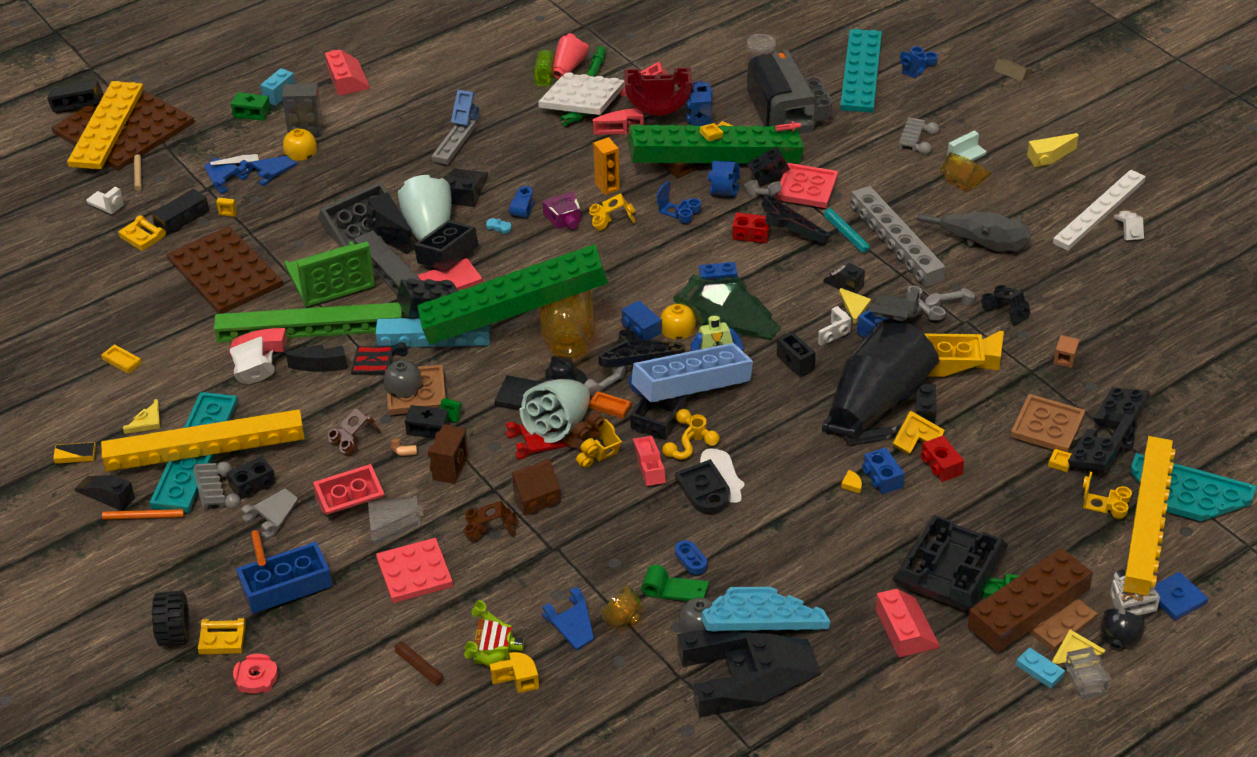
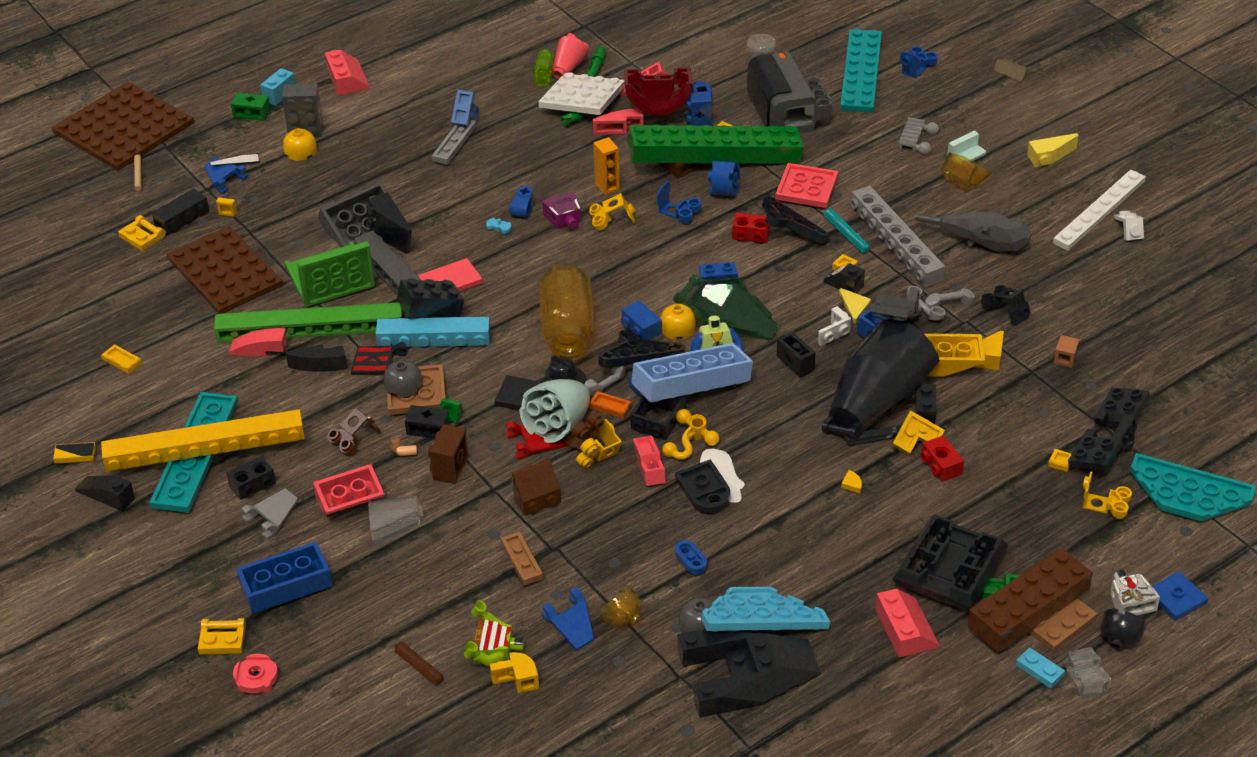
(75, 96): black brick -> none
(105, 125): yellow plate -> none
(107, 202): white bracket -> none
(143, 514): orange bar -> none
(146, 420): light yellow tile -> none
(170, 618): black tyre -> none
(210, 487): light grey gear -> none
(250, 362): white piece -> none
(258, 548): orange bar -> none
(269, 167): blue flag -> none
(414, 570): coral plate -> none
(425, 204): light aqua cylinder -> none
(446, 245): black brick -> none
(465, 186): black slope -> none
(478, 520): reddish brown piece -> none
(512, 294): green brick -> none
(521, 558): none -> medium nougat plate
(659, 585): green door -> none
(711, 132): yellow tile -> none
(753, 189): light grey bar -> none
(768, 166): black brick -> none
(792, 126): coral piece -> none
(843, 260): none -> yellow plate
(883, 470): blue brick -> none
(1047, 423): medium nougat plate -> none
(1074, 642): light yellow tile -> none
(1148, 517): yellow brick -> none

